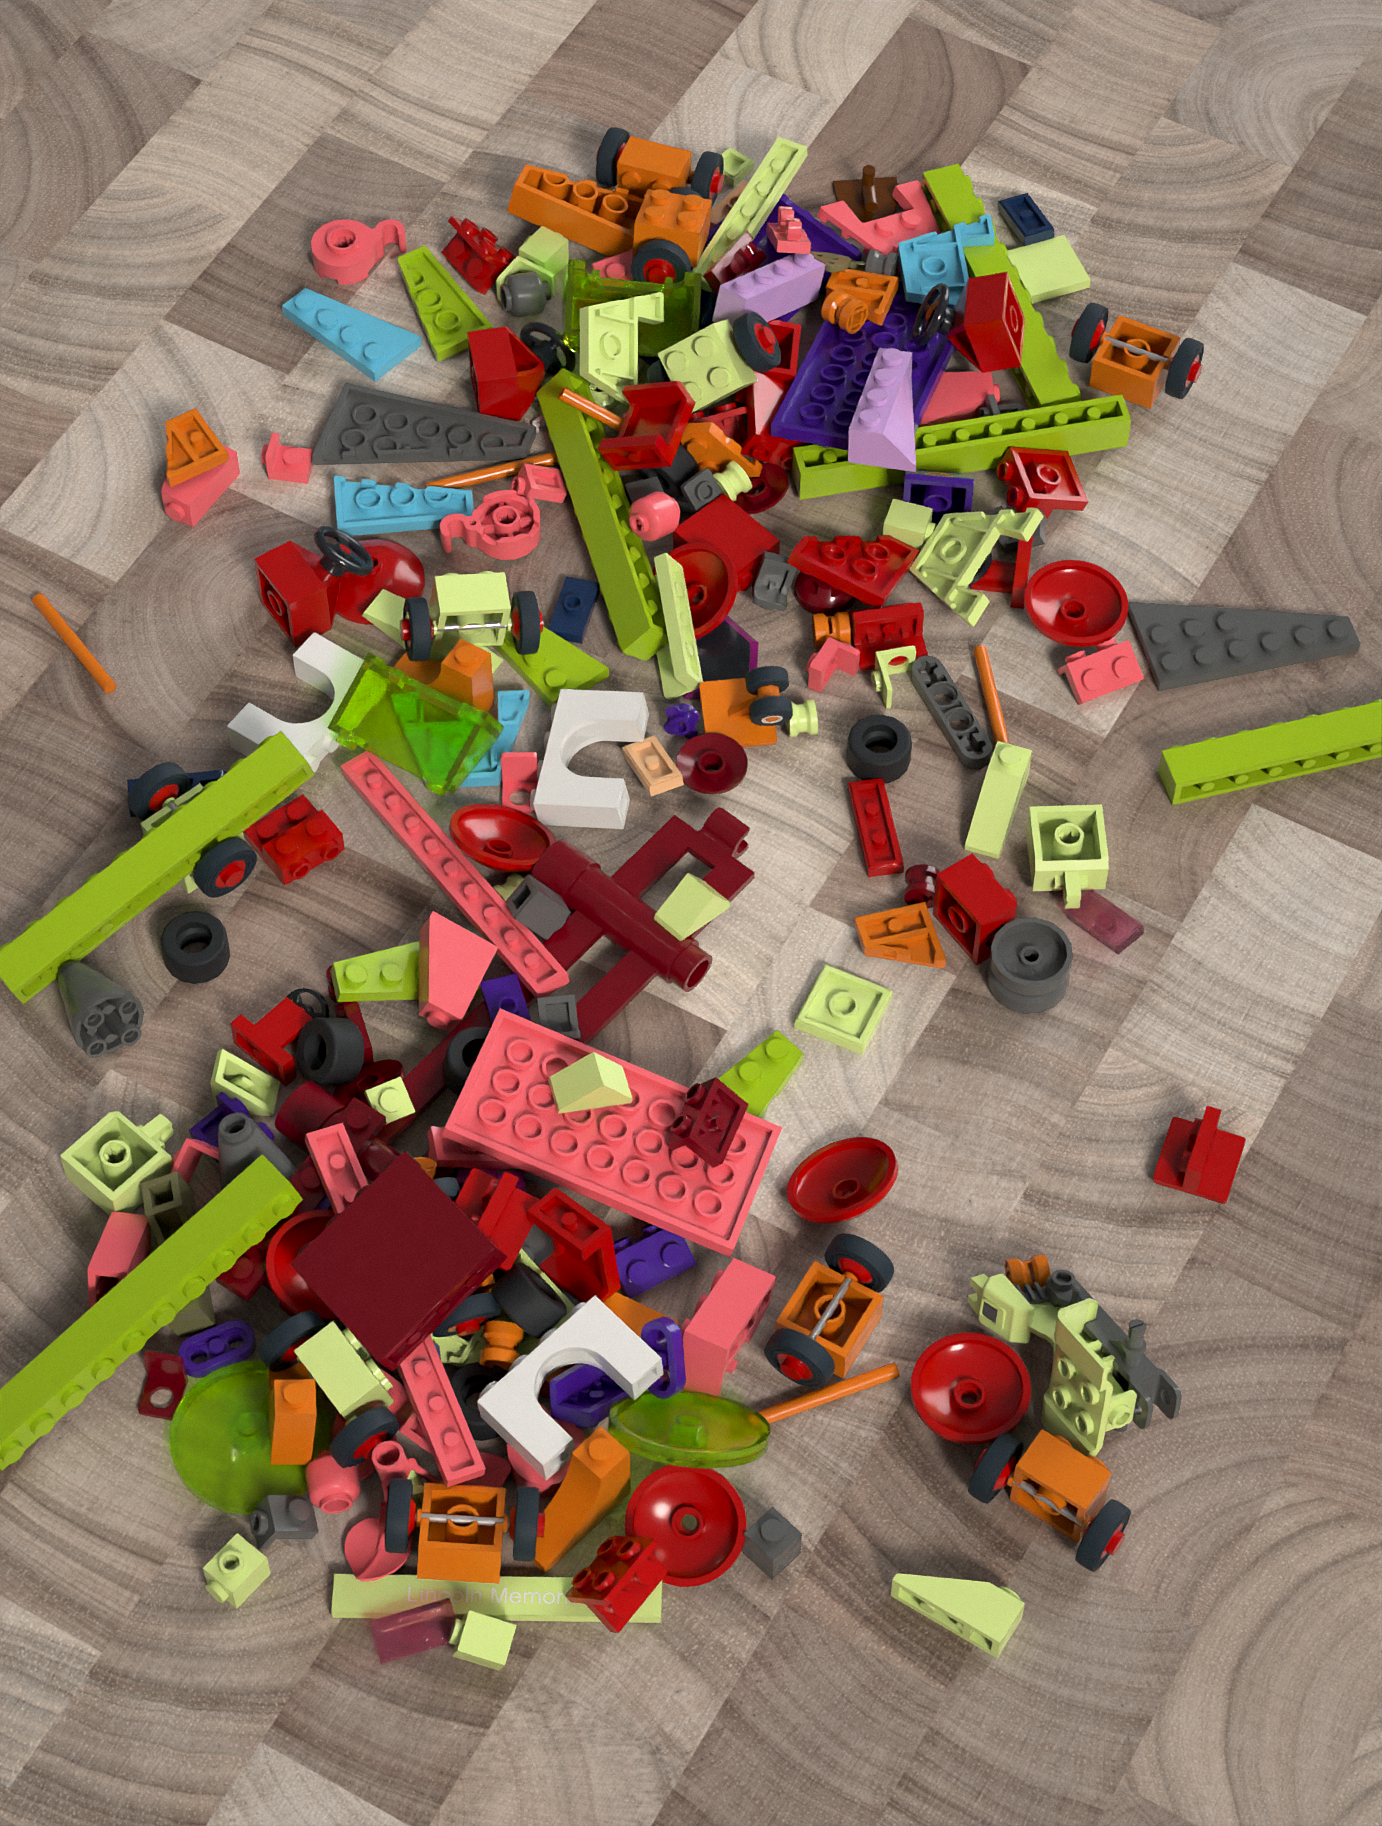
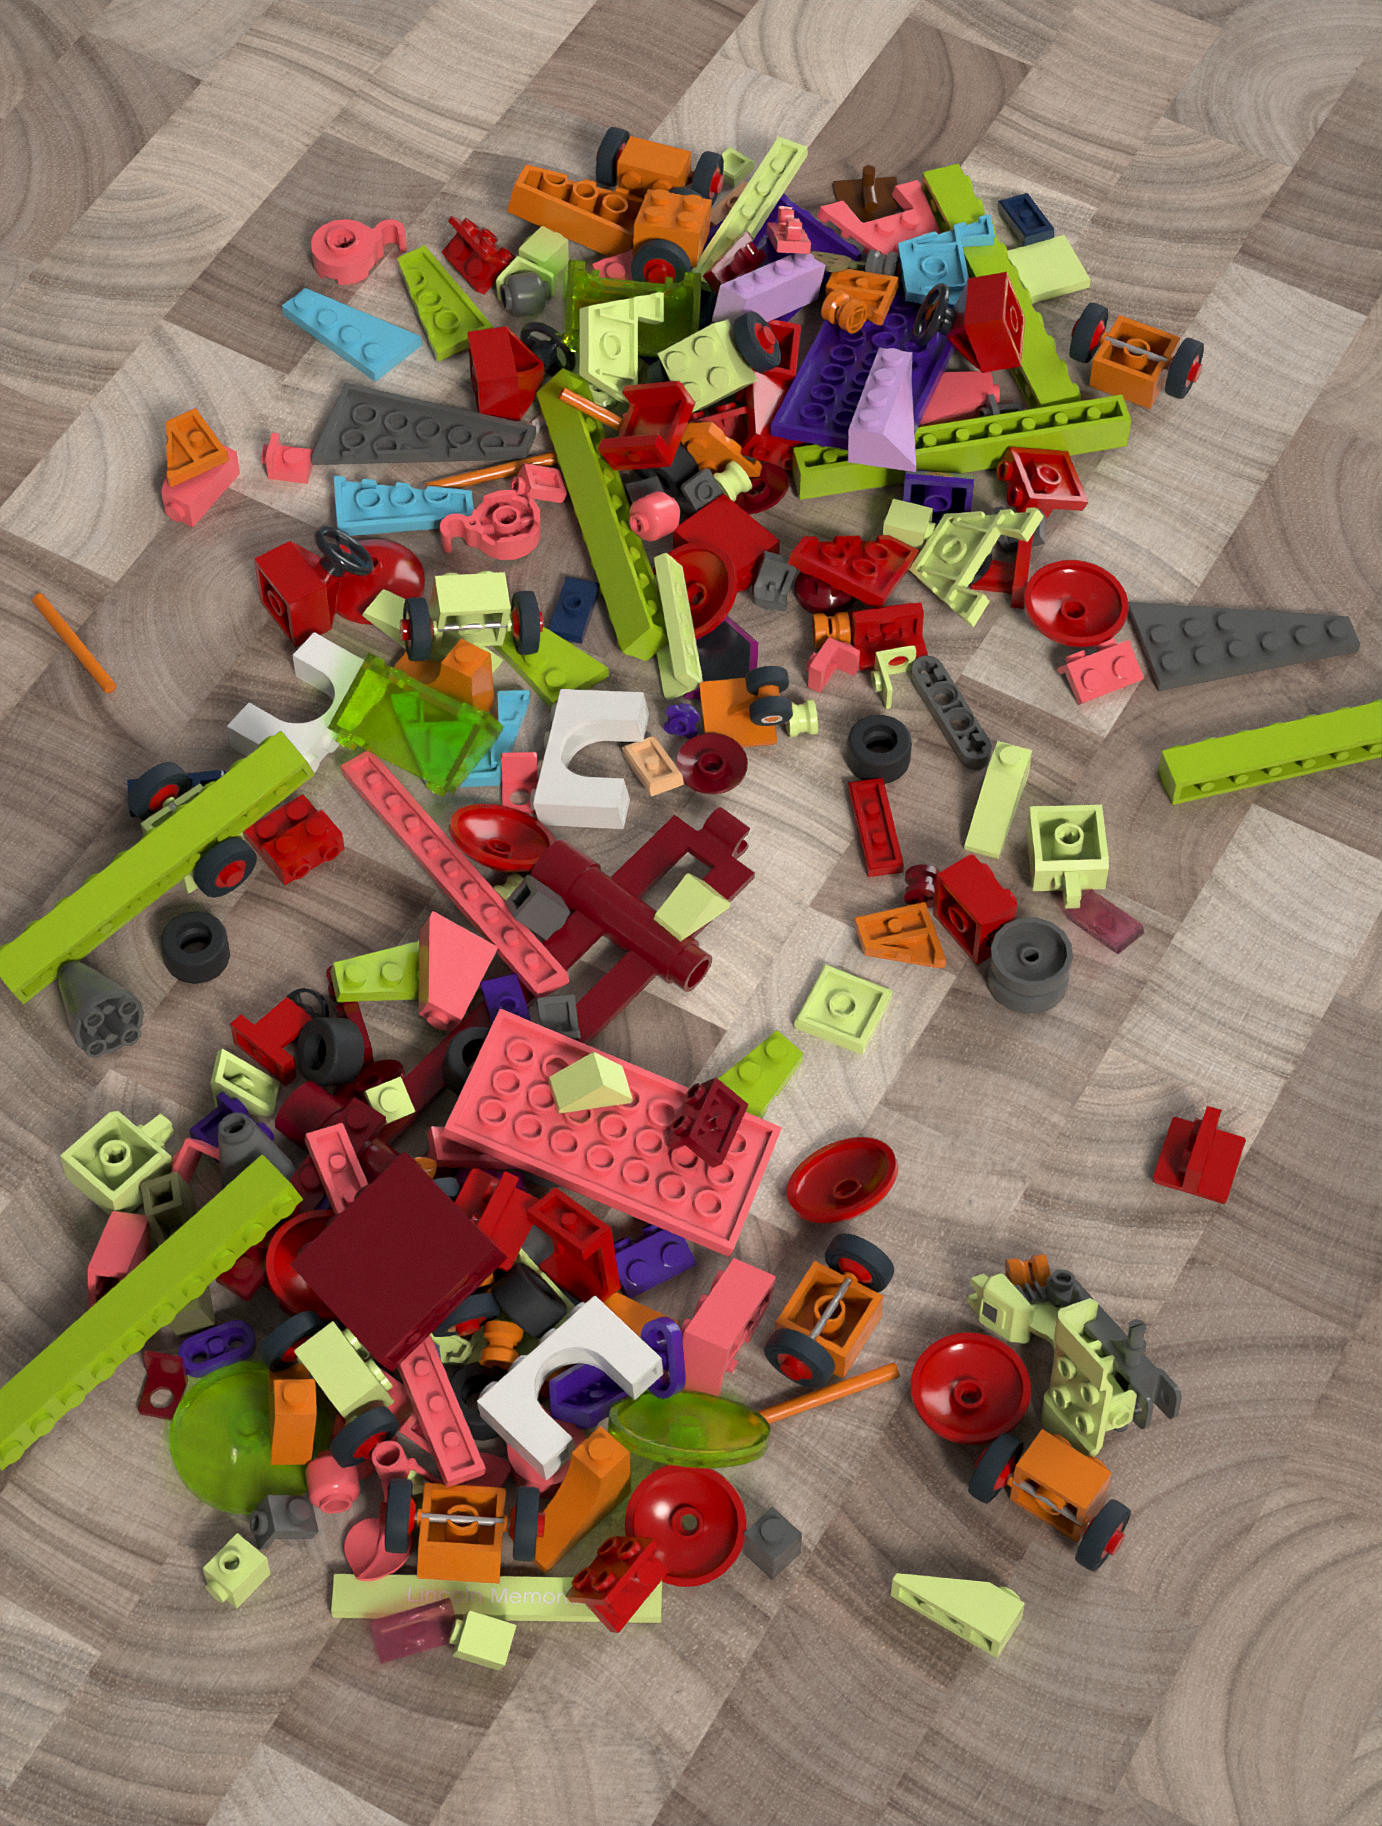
(990, 694): orange bar -> none

